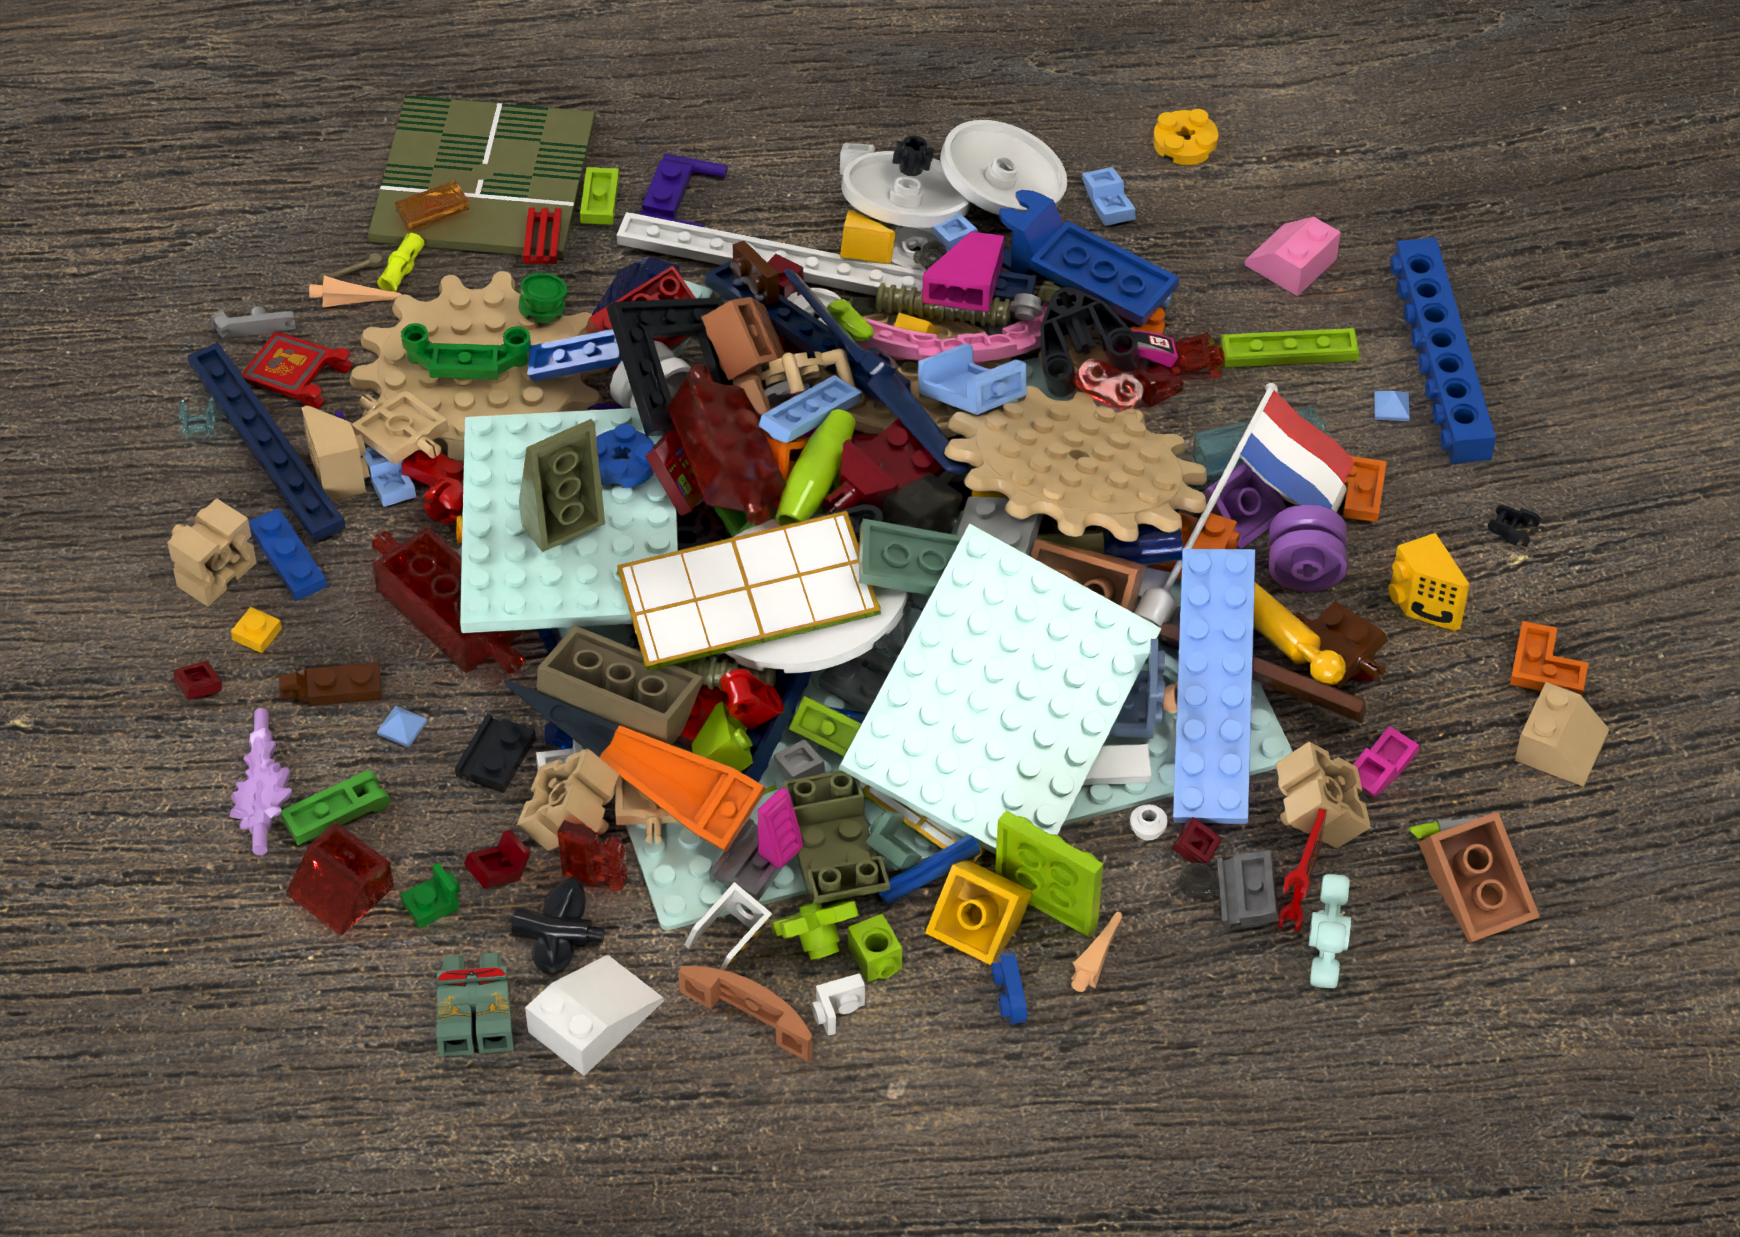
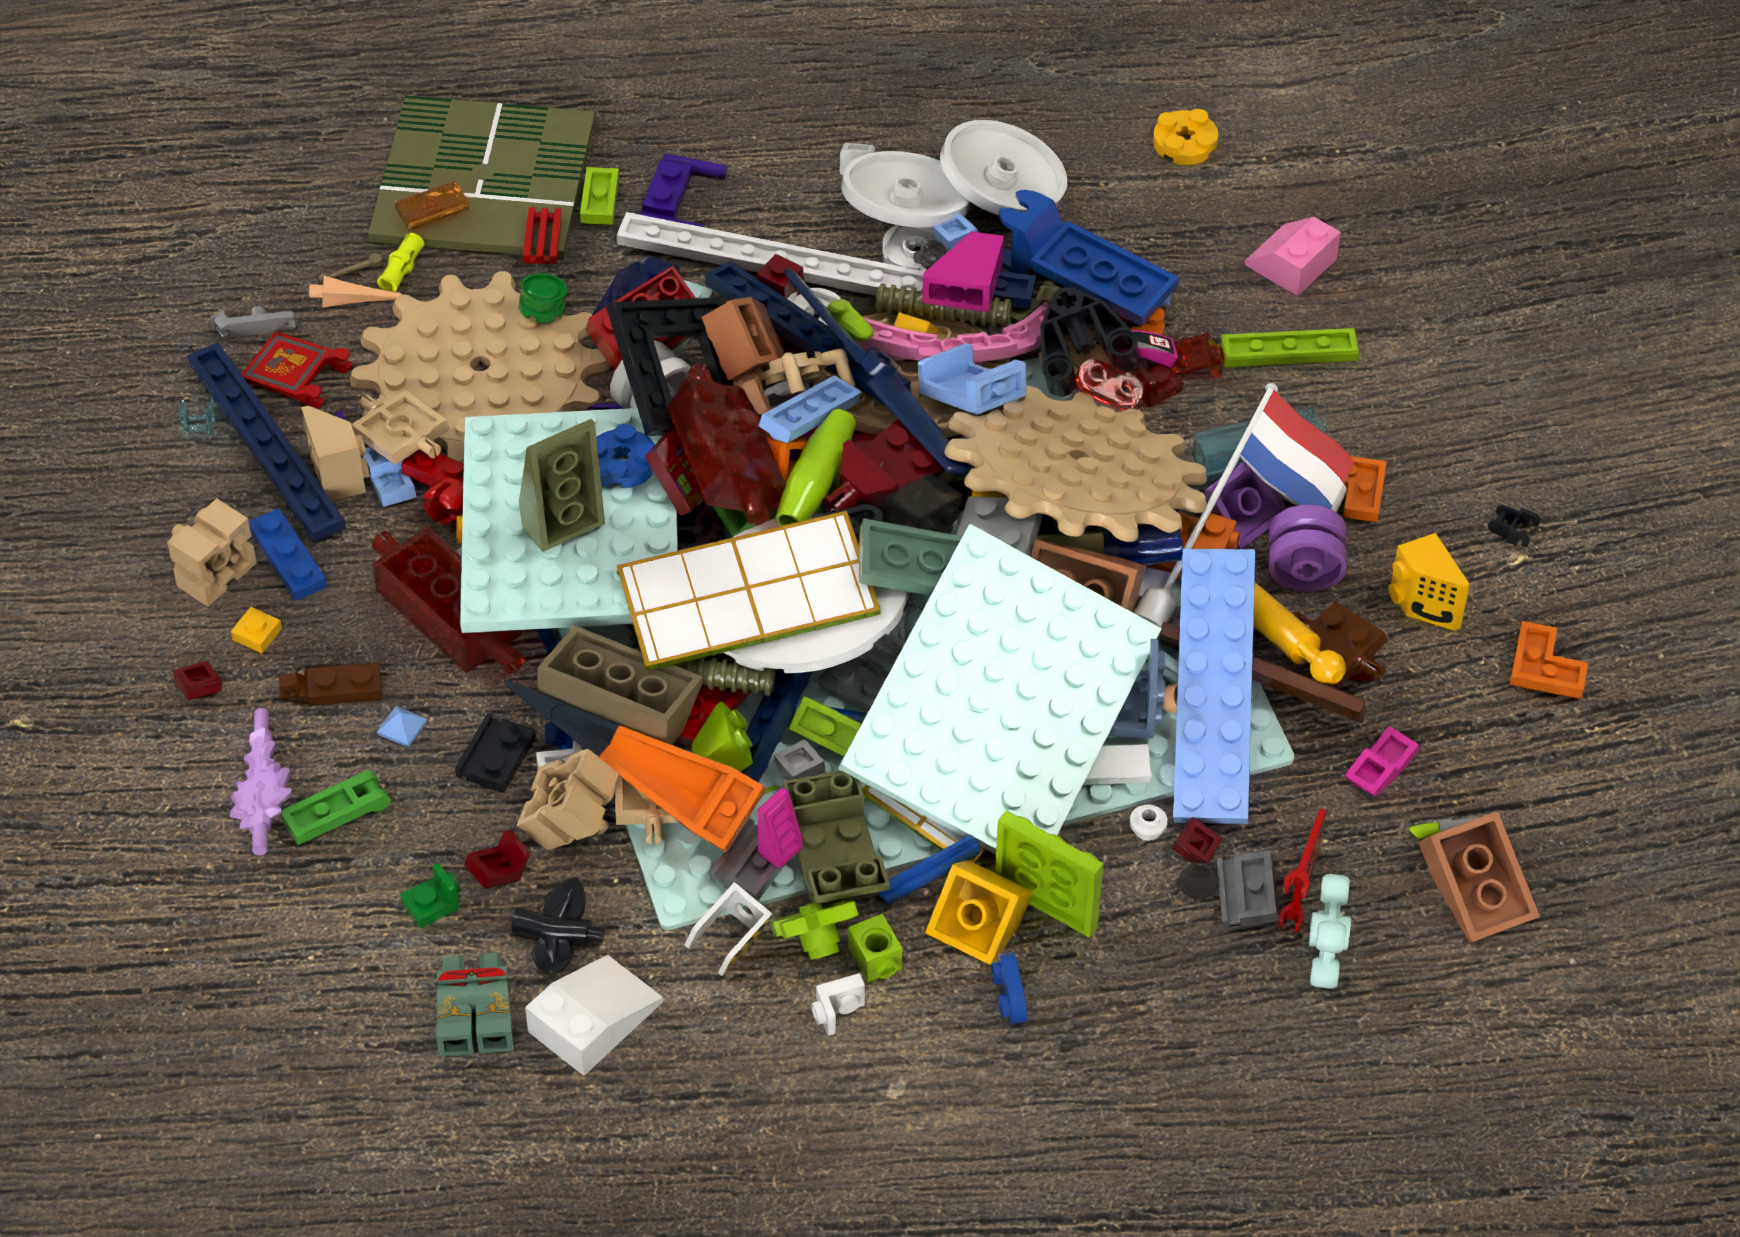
(340, 879): clear red slope -> none
(466, 360): green plate -> none
(573, 355): blue plate -> none
(588, 858): clear red plate -> none
(711, 984): nougat slope -> none
(750, 698): red piece -> none
(755, 272): reddish brown plate -> none
(866, 239): yellow slope -> none
(893, 851): sand green bracket -> none
(913, 155): black gear -> none
(1026, 306): light grey plate -> none
(1091, 961): light nougat piece -> none
(1108, 197): light blue slope -> none
(1318, 782): tan brick -> none
(1391, 405): light blue slope -> none
(1443, 351): blue brick -> none
(1562, 735): tan slope -> none

